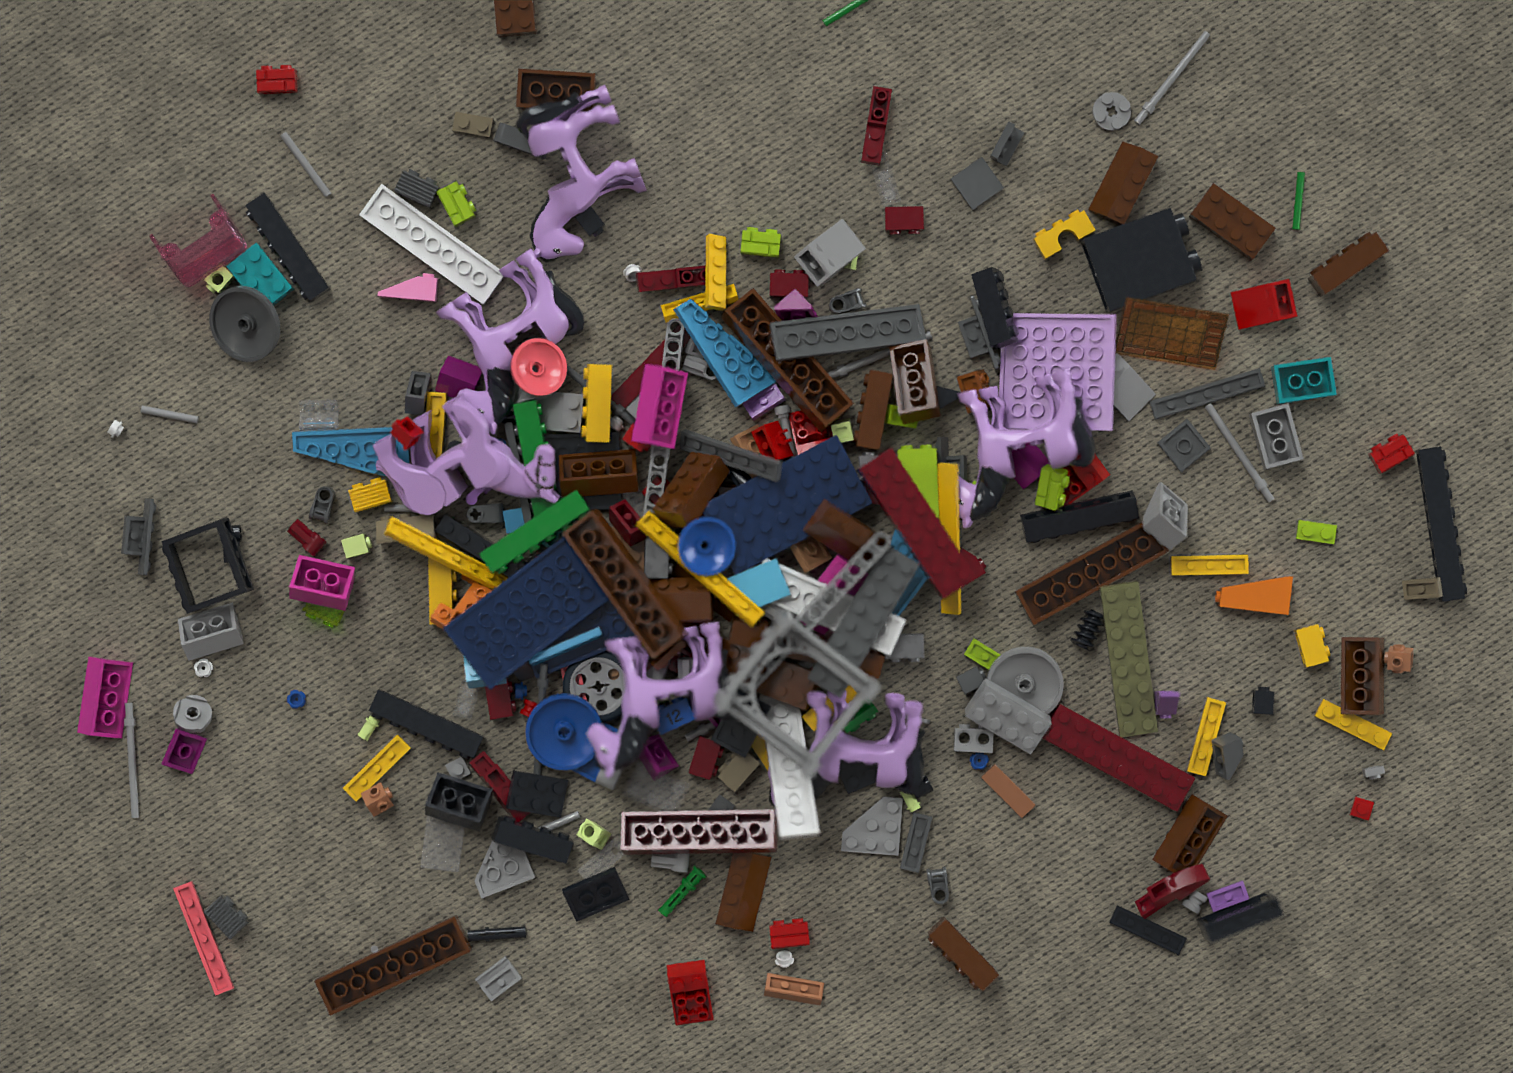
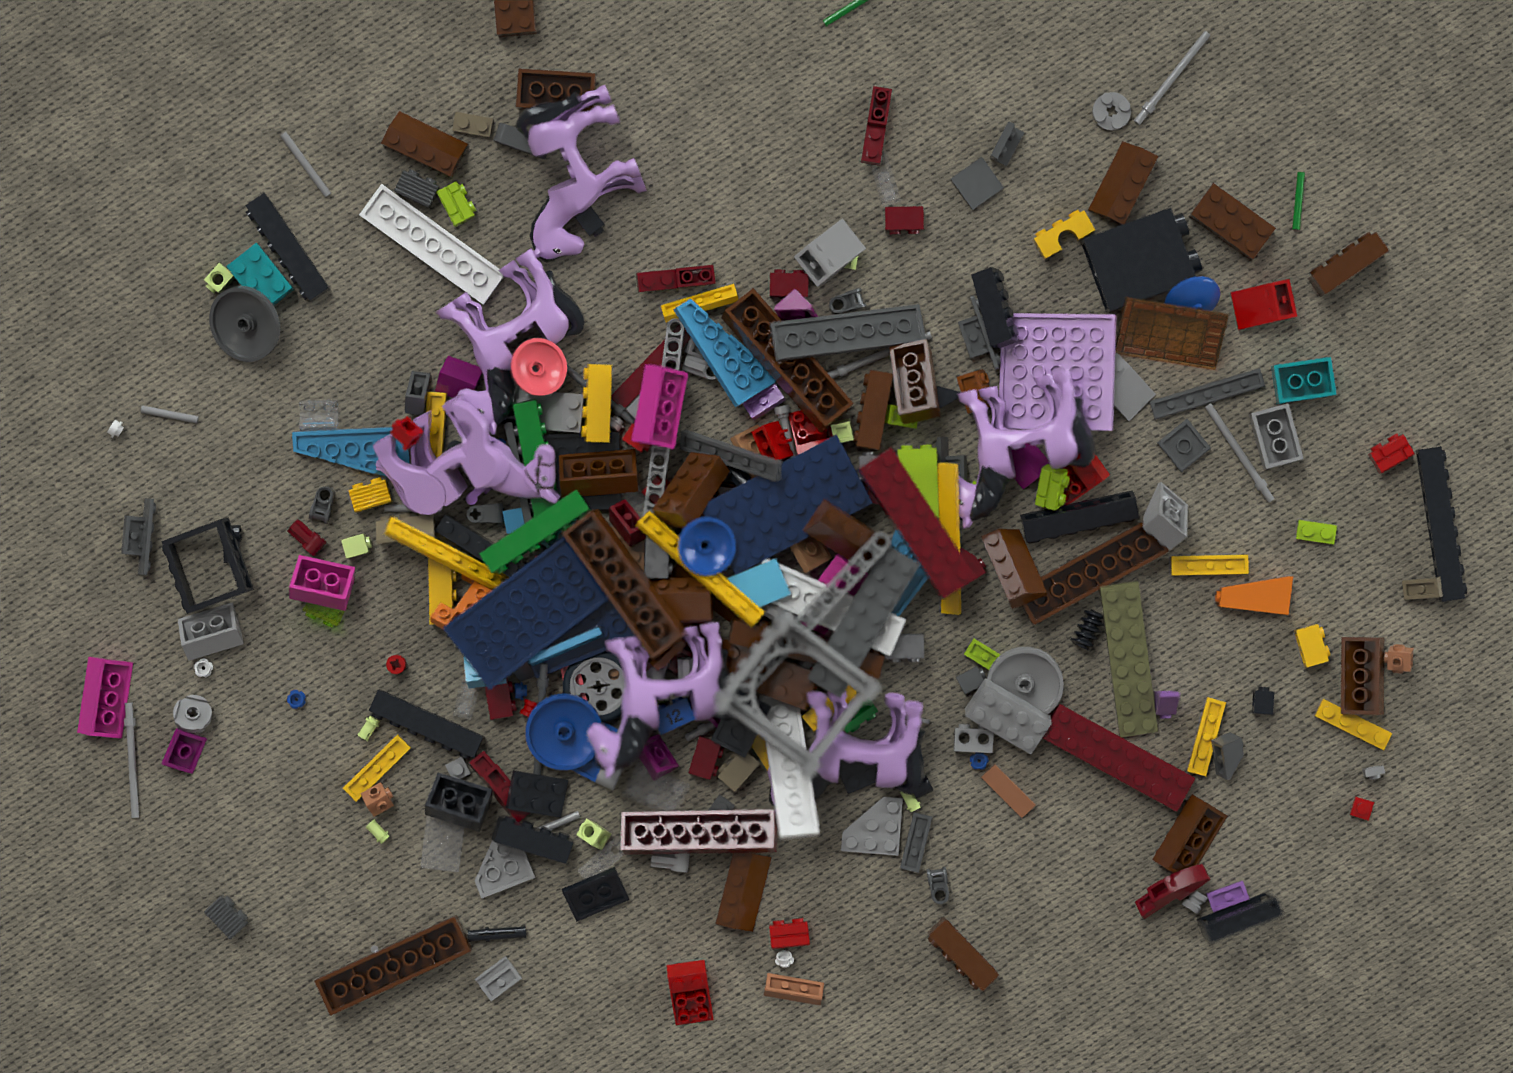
(203, 938): coral plate -> none
(207, 252): clear pink windscreen -> none
(276, 80): red brick -> none
(377, 831): none -> yellowish green pin
(396, 662): none -> red wheel
(417, 288): bright pink slope -> none
(424, 144): none -> reddish brown slope
(630, 272): white plate -> none
(690, 885): green pin -> none
(715, 272): yellow plate -> none
(760, 243): lime brick -> none
(1014, 566): none -> reddish brown slope
(1147, 930): black tile -> none
(1195, 293): none -> blue dish

